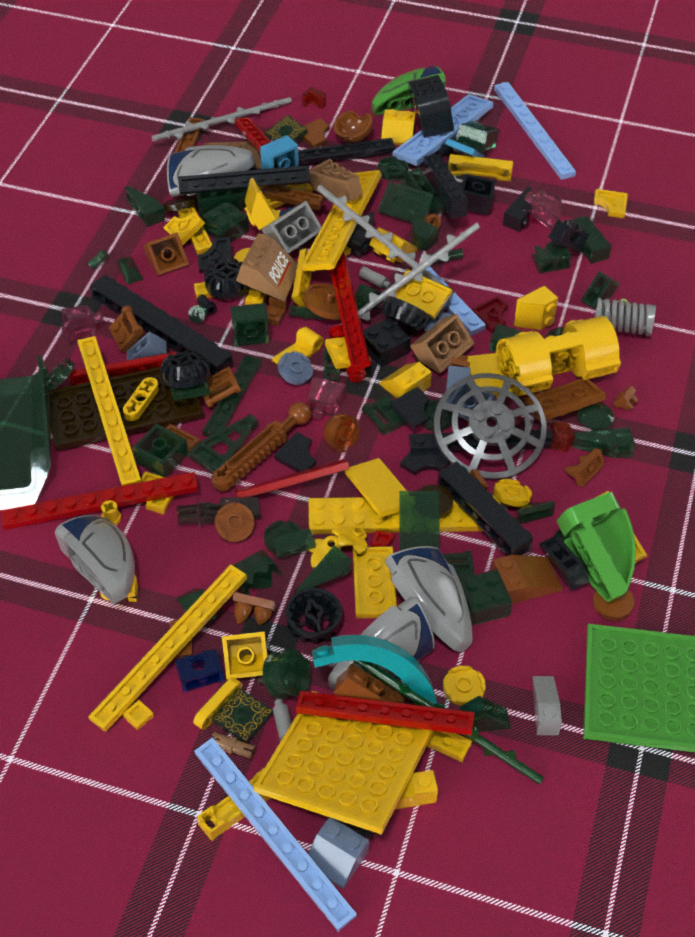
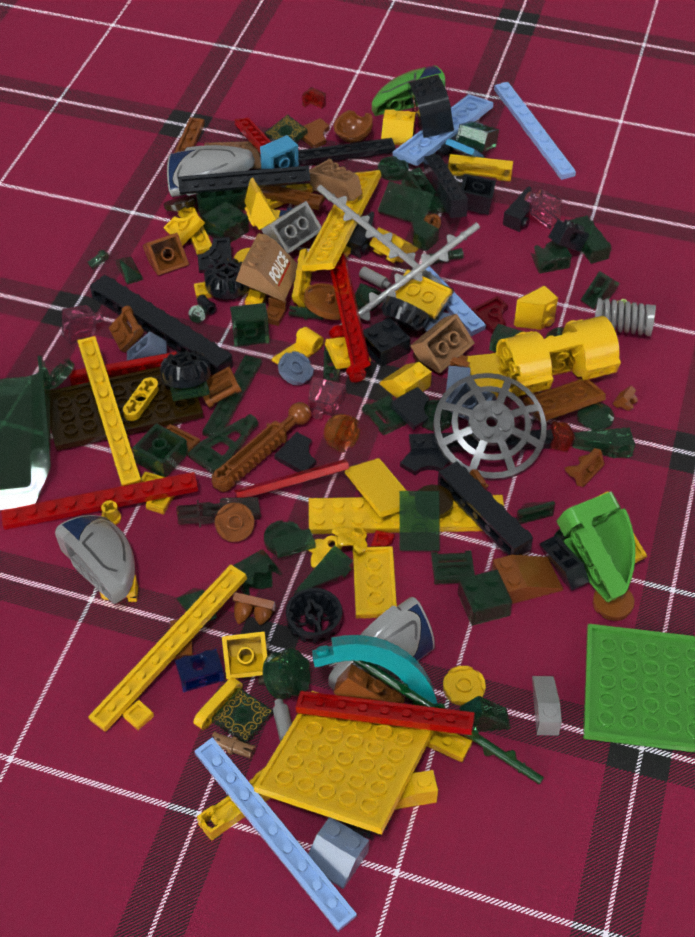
(145, 206): clear green slope -> none
(216, 120): light grey plant -> none
(429, 578): light grey panel -> none
(512, 493): yellow tile -> none
(612, 201): yellow tile -> none

